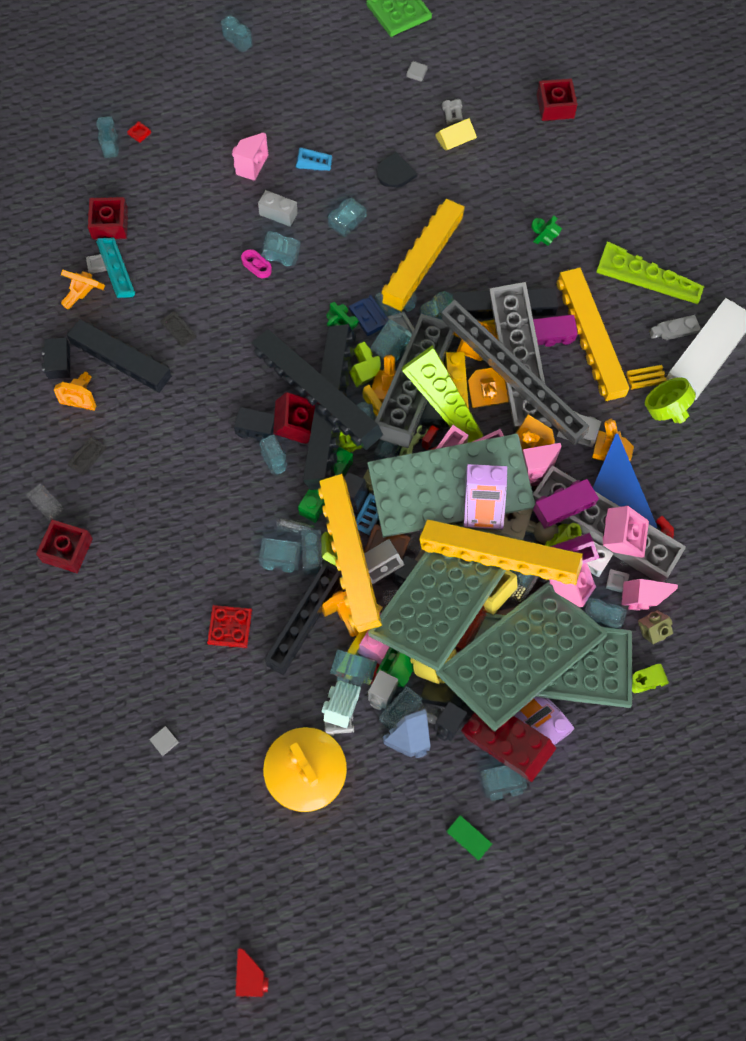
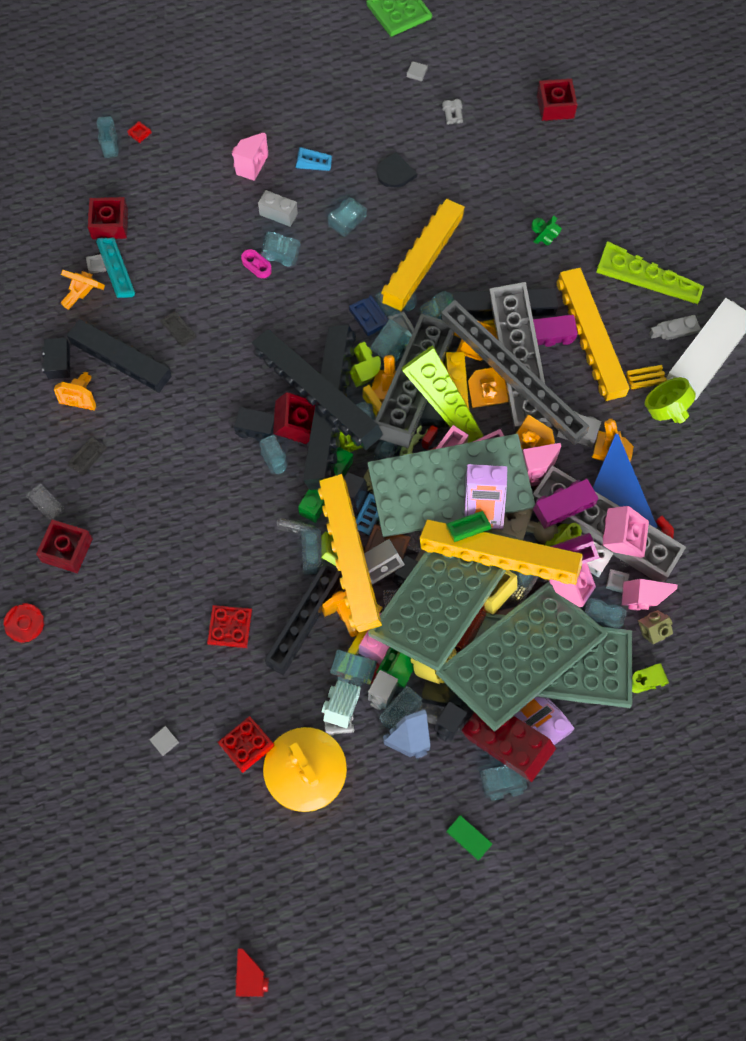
(28, 627): none -> red tile
(236, 33): clear light blue brick -> none
(246, 744): none -> red tile
(280, 555): clear light blue brick -> none
(338, 316): green hips -> none
(456, 134): light yellow brick -> none
(468, 526): none -> green tile

